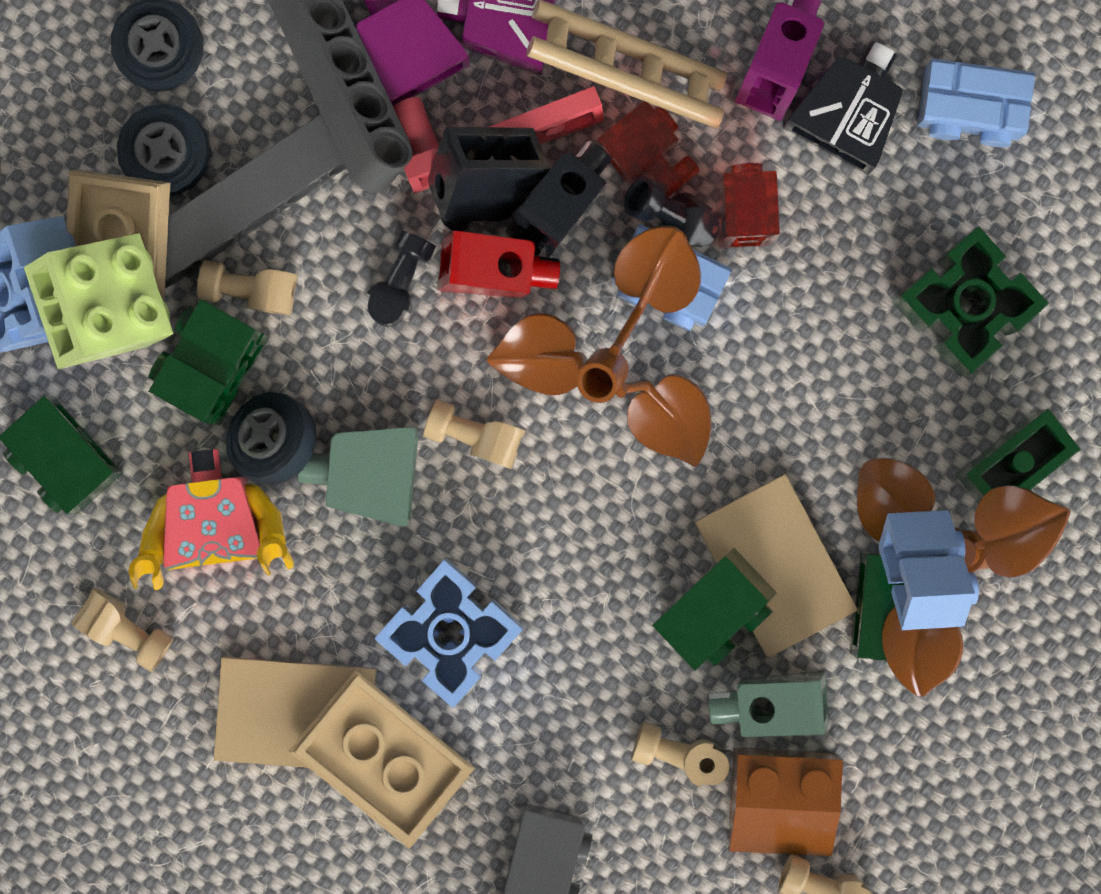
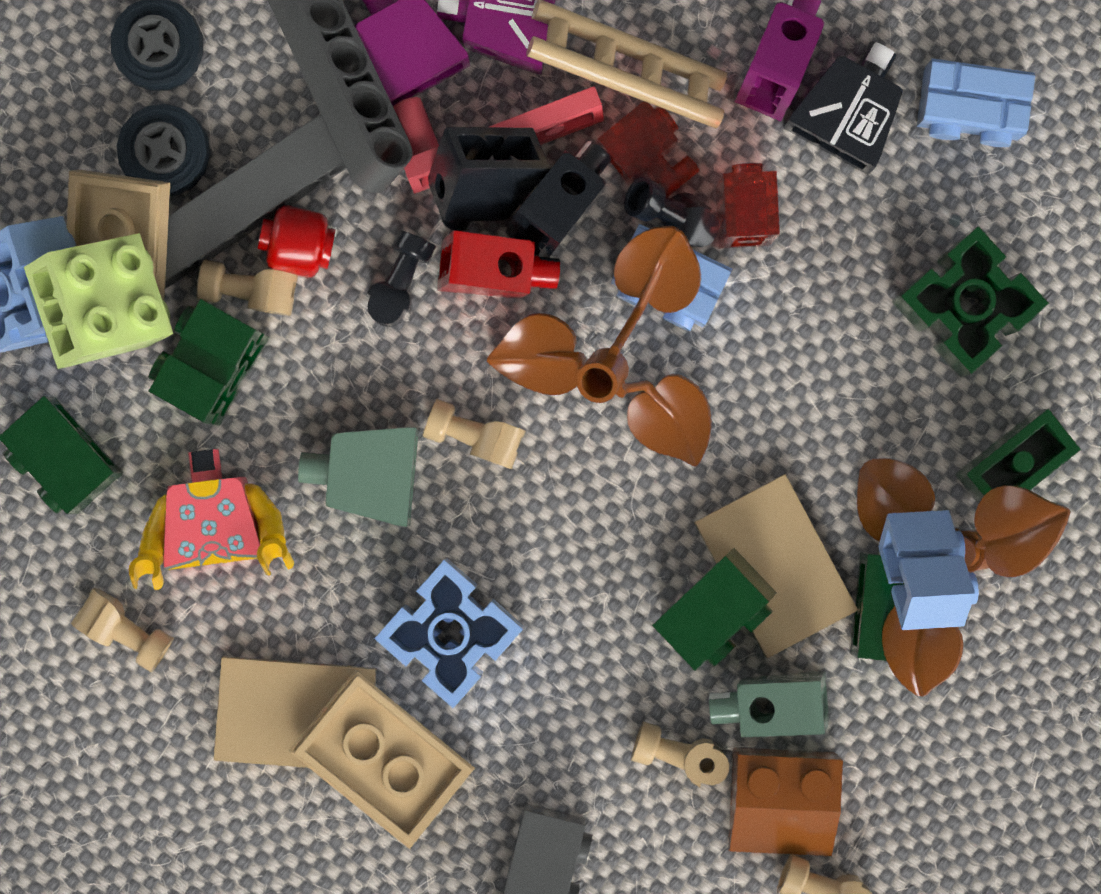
(251, 441): black wheel -> none
(297, 241): none -> red head

